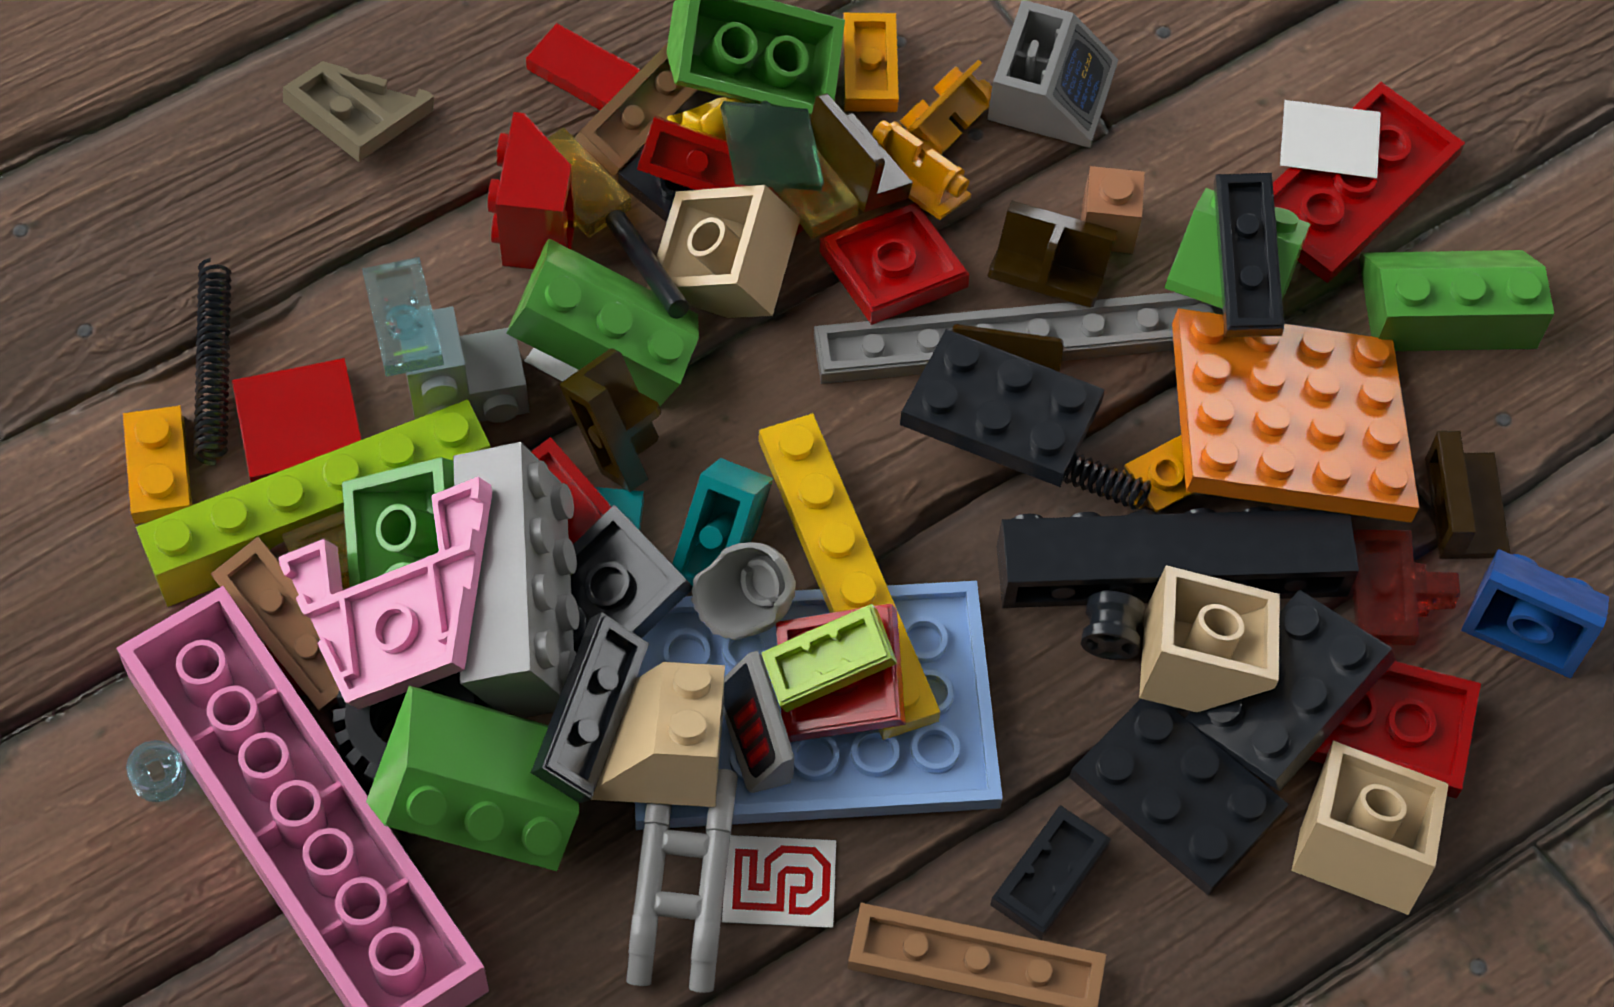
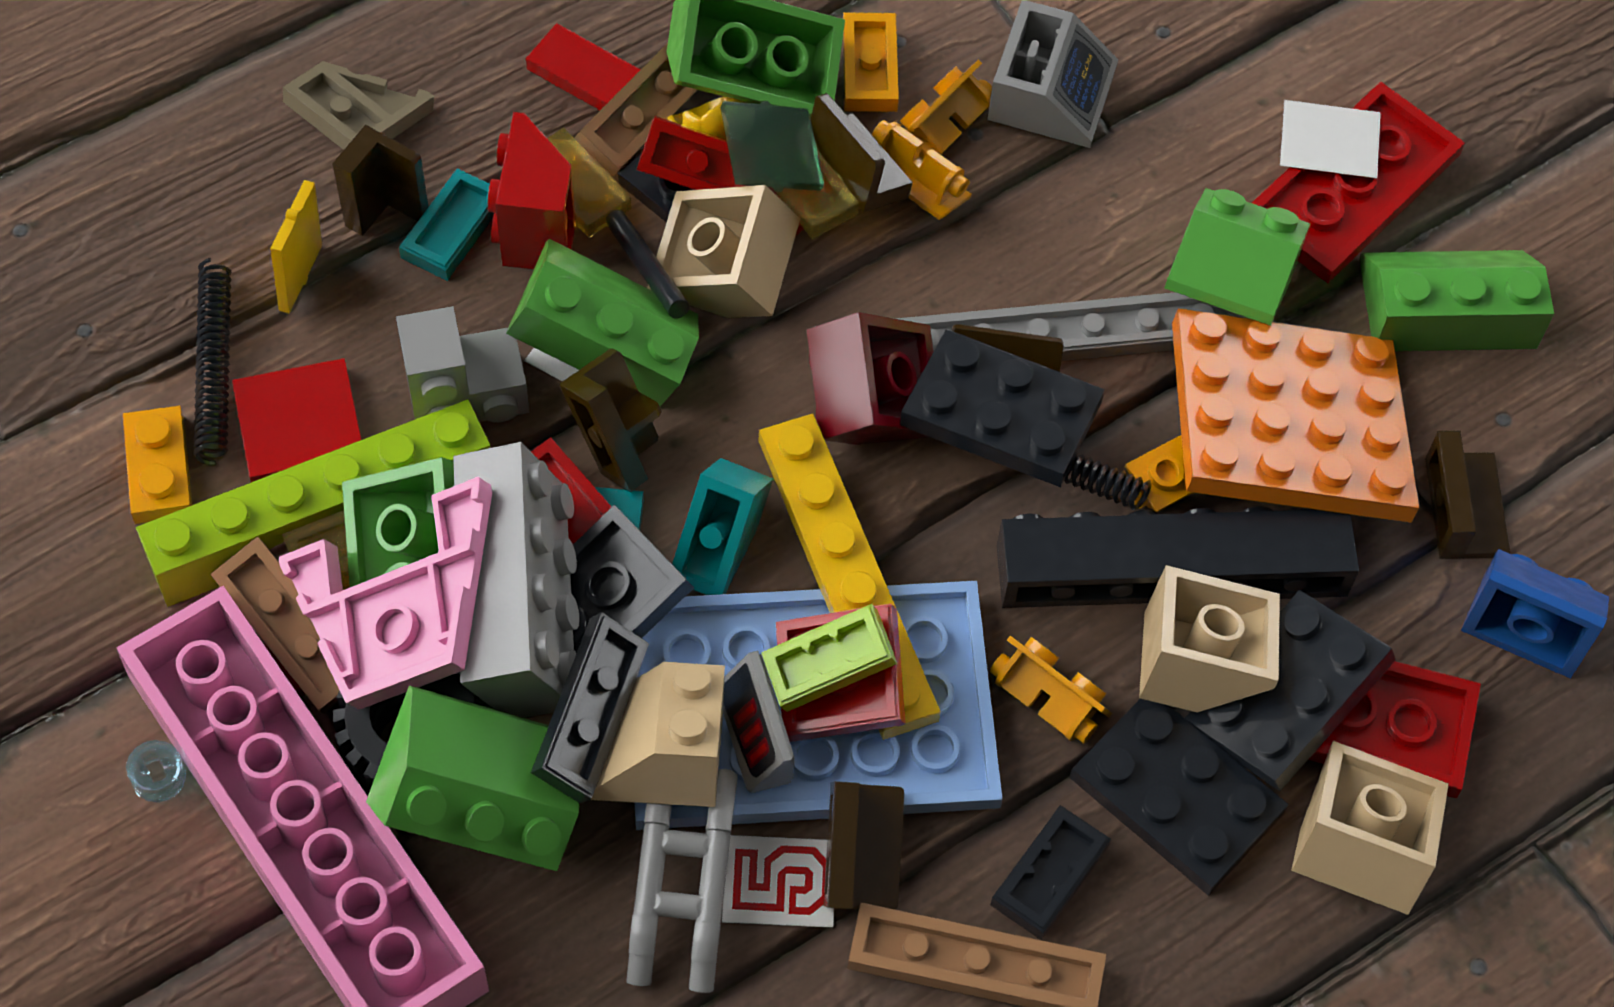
(296, 246): none -> yellow piece
(378, 174): none -> dark brown panel
(402, 316): clear light blue plate -> none
(449, 226): none -> teal tile
(744, 590): light grey hair -> none
(863, 845): none -> dark brown panel
(865, 375): none -> dark red slope
(894, 263): red tile -> none
(1052, 254): dark brown panel -> none
(1070, 703): none -> light orange hinge
(1113, 625): black wheel -> none
(1116, 202): nougat brick -> none
(1248, 255): black tile -> none
(1395, 589): clear red hinge -> none

